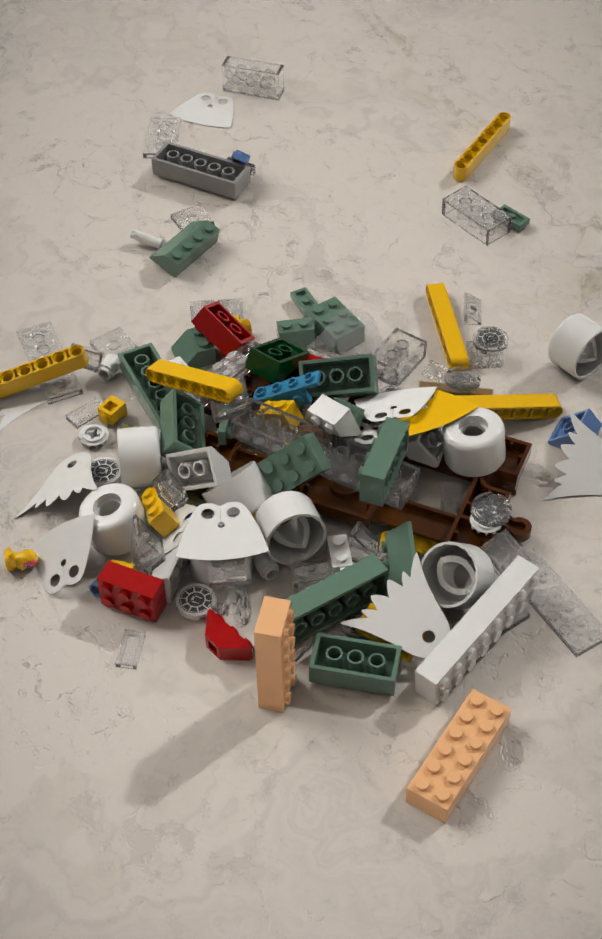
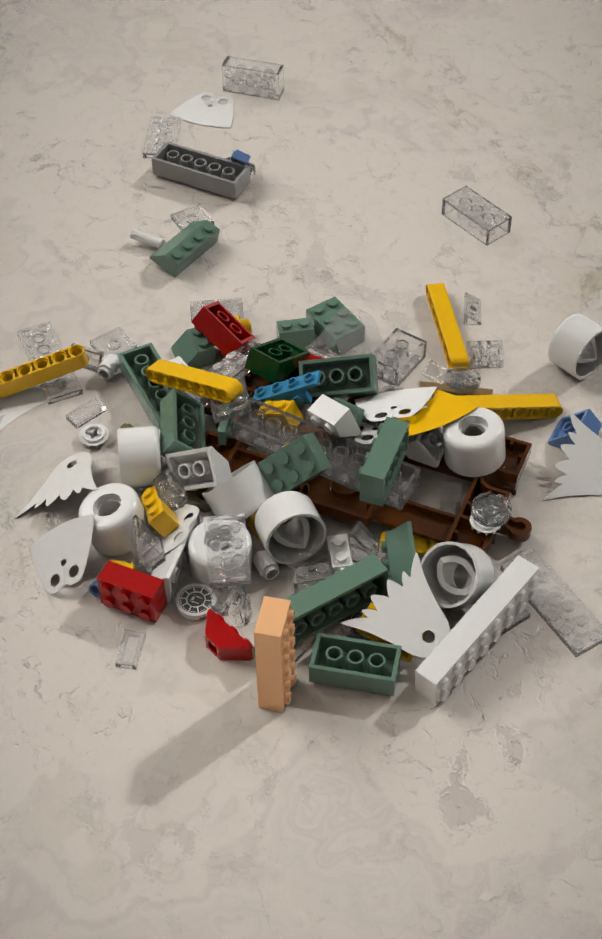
(20, 560): yellow animal -> none
(105, 471): tile -> none
(112, 410): yellow brick -> none
(235, 540): white piece -> none
(303, 299): sand green plate -> none
(458, 756): light nougat brick -> none
(481, 146): yellow beam -> none
(490, 340): clear tile -> none
(503, 551): clear tile -> none
(519, 221): sand green plate -> none

